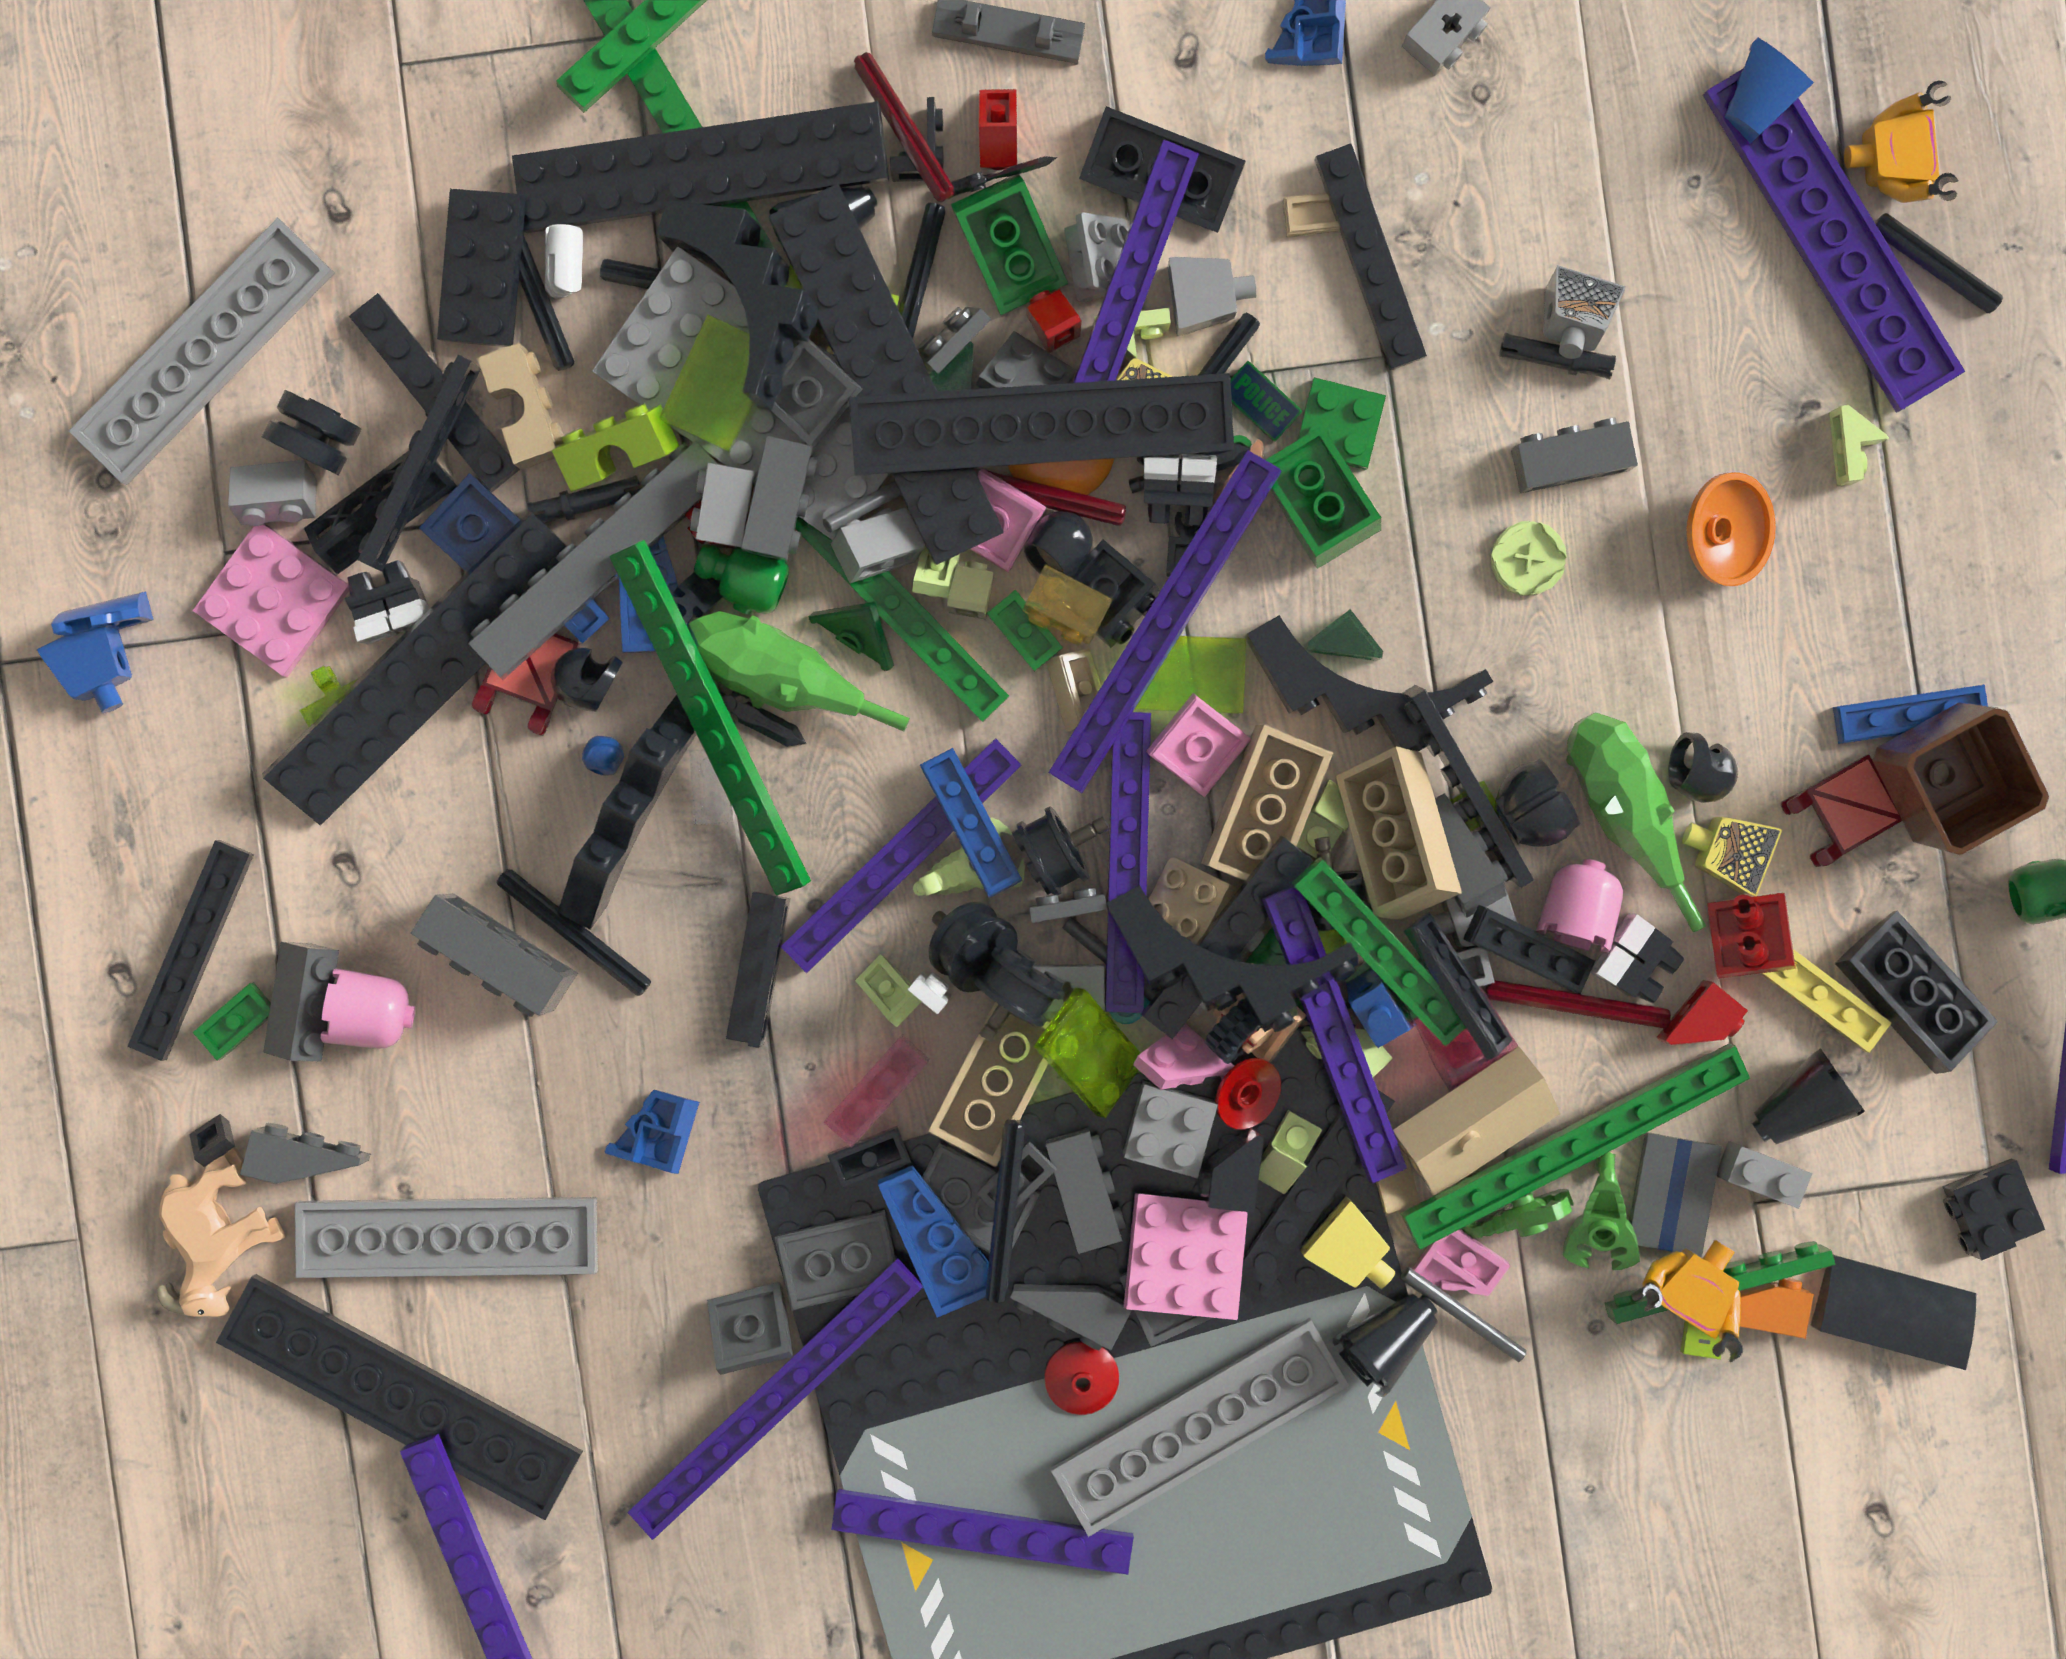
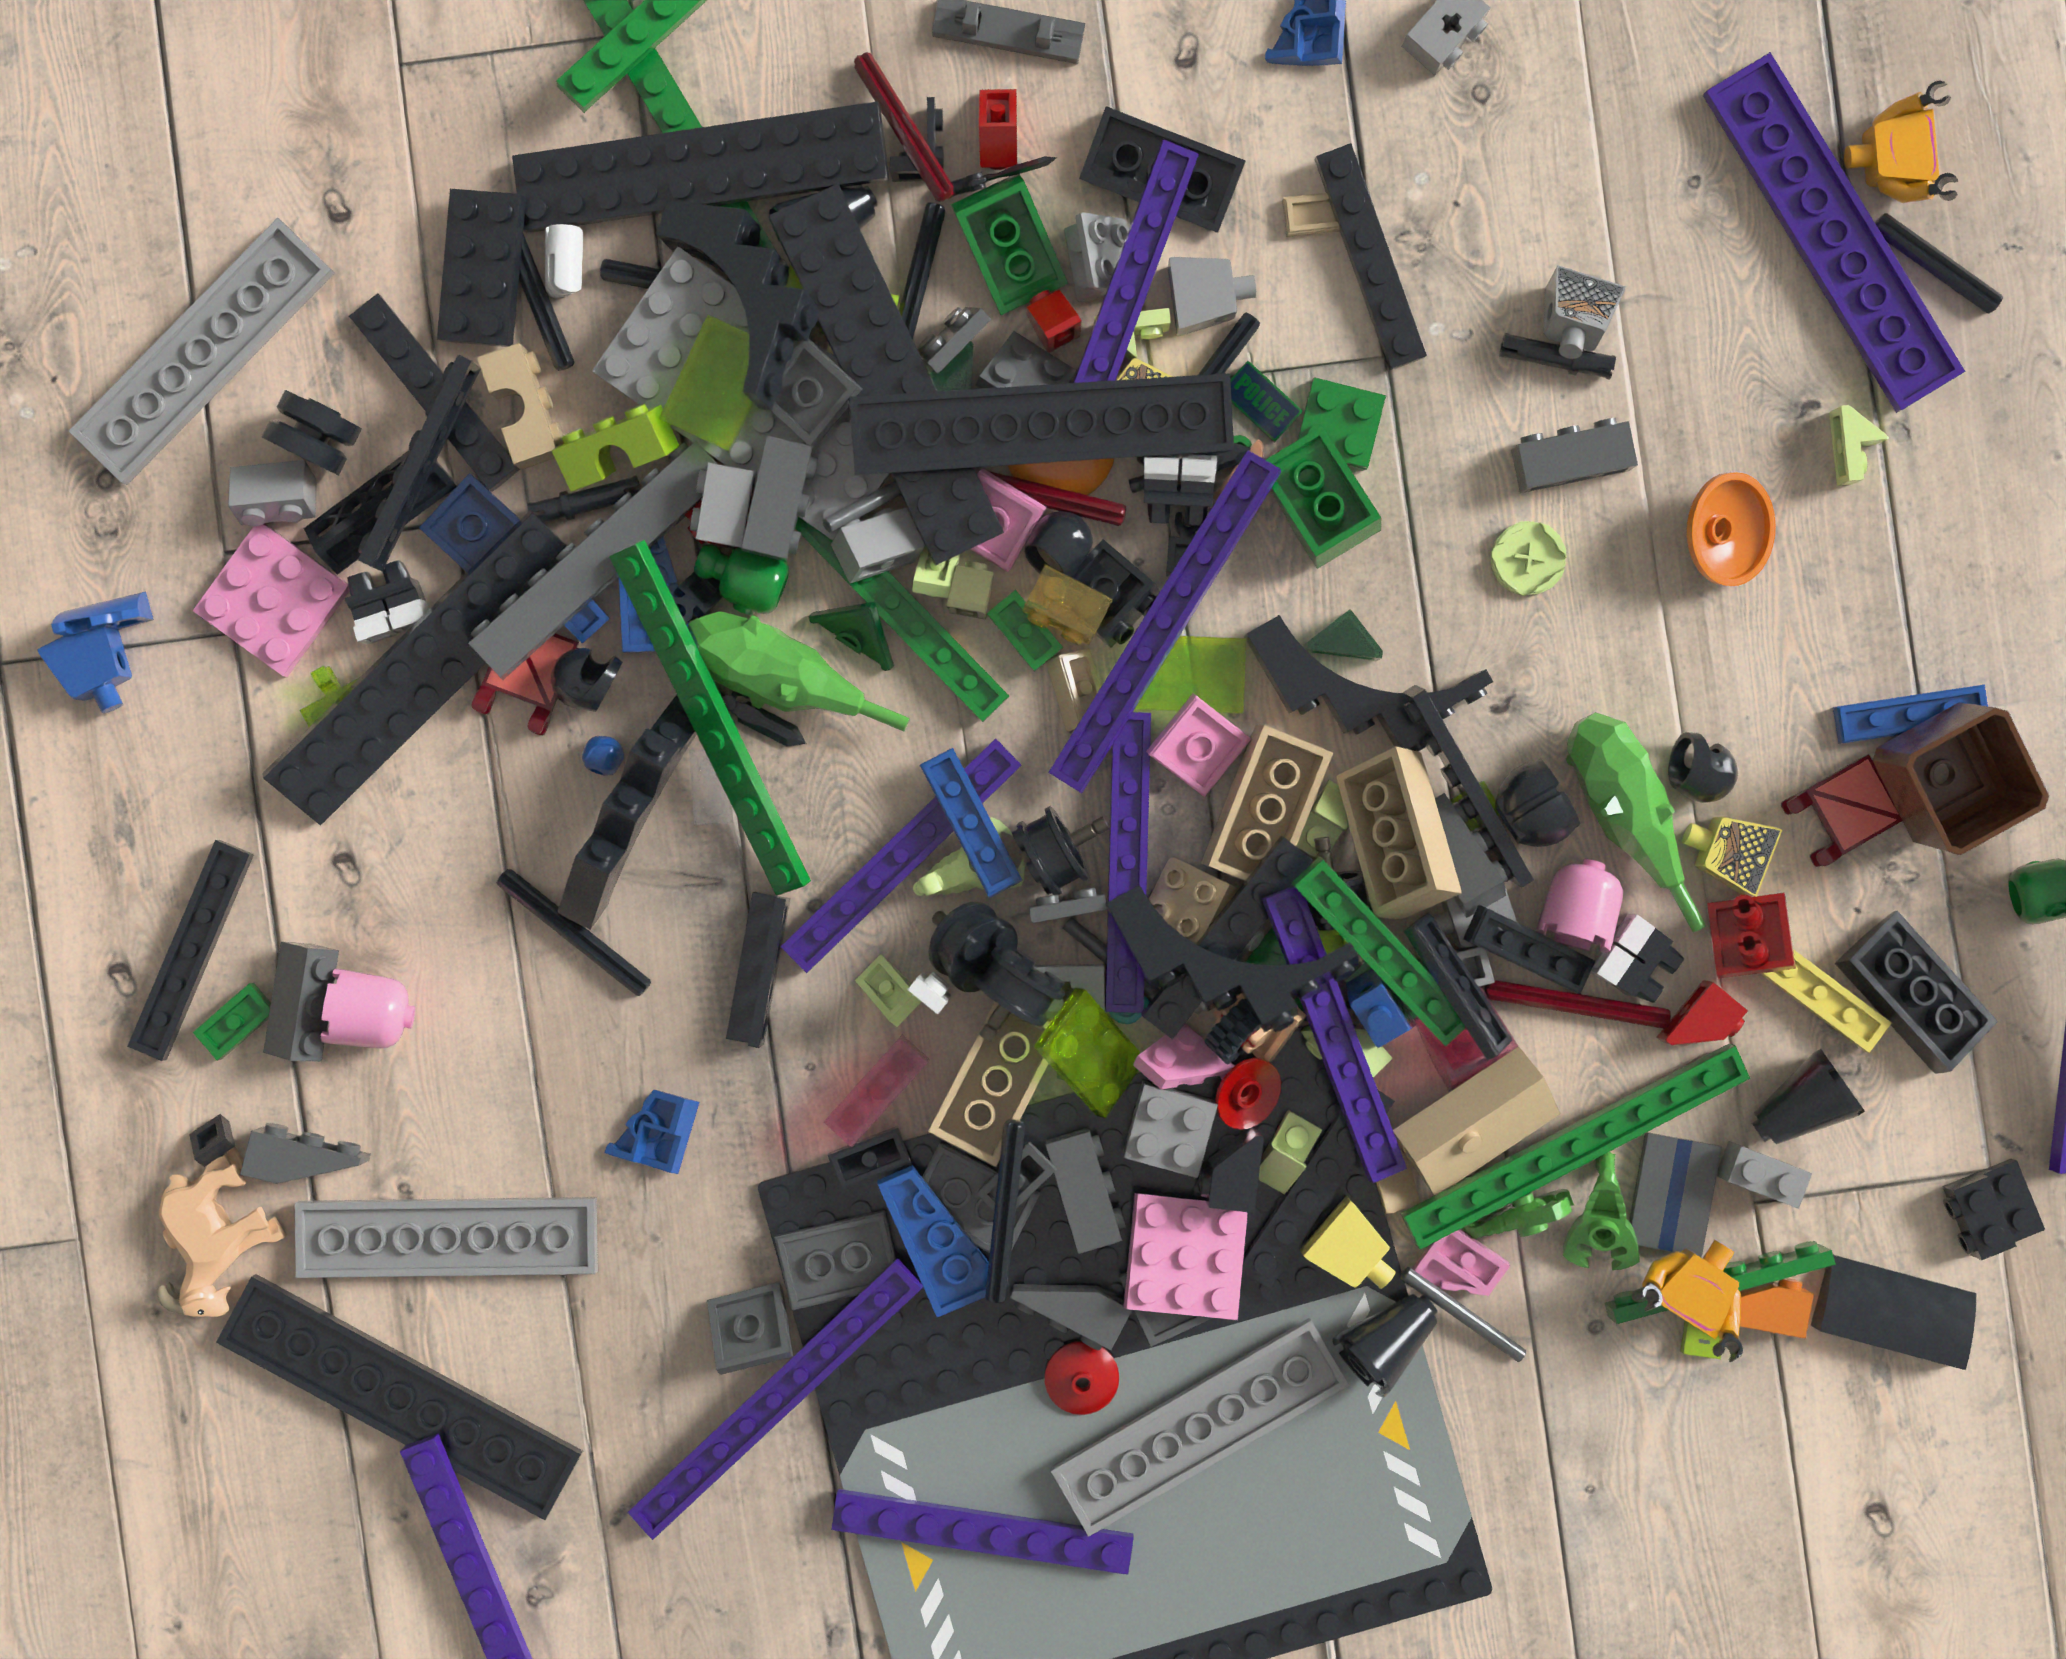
(494, 954): dark grey brick -> none
(1764, 90): blue slope -> none

